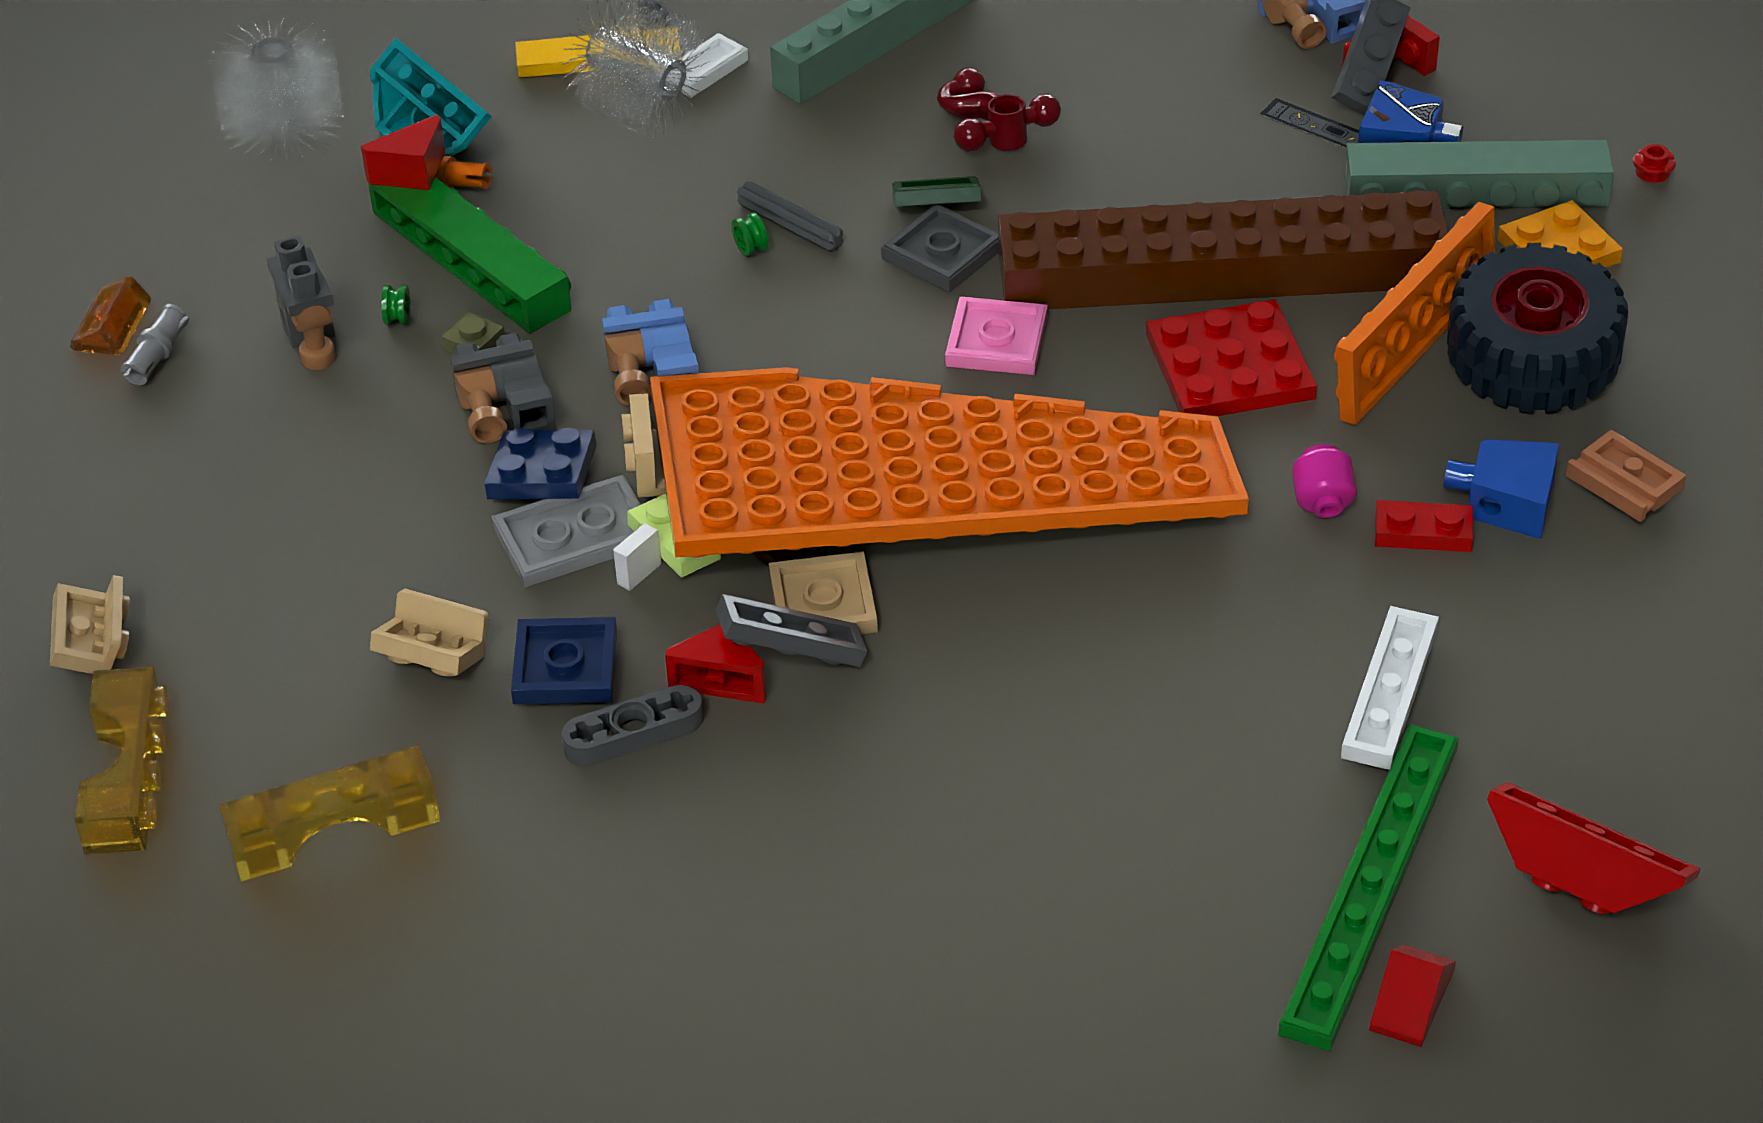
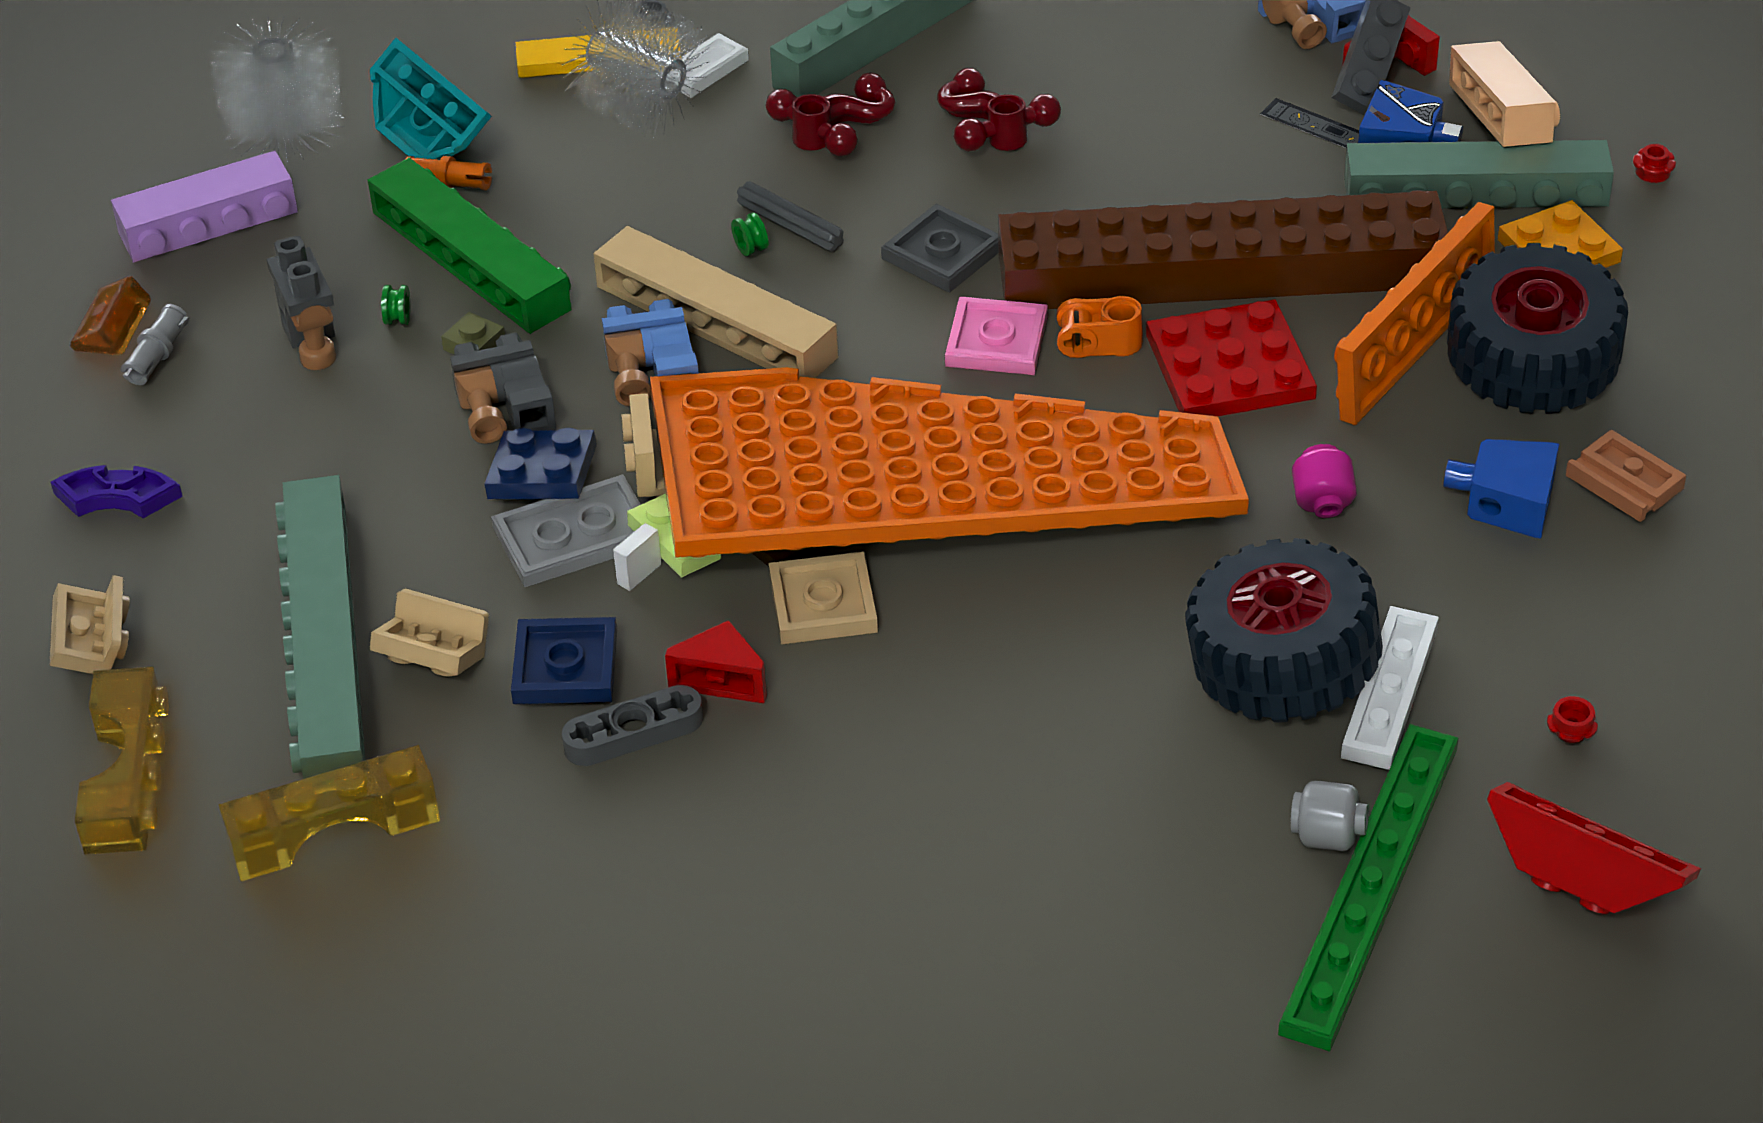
(133, 490): none -> dark purple tile
(204, 206): none -> lavender brick
(321, 625): none -> sand green brick
(406, 156): red slope -> none
(716, 304): none -> tan brick
(790, 631): dark grey plate -> none
(818, 117): none -> dark red piece
(936, 191): dark green tile -> none
(1104, 327): none -> orange piece
(1284, 630): none -> black wheel
(1328, 815): none -> light grey head
(1410, 994): red slope -> none
(1424, 526): red plate -> none
(1503, 94): none -> light nougat brick
(1572, 719): none -> red plate

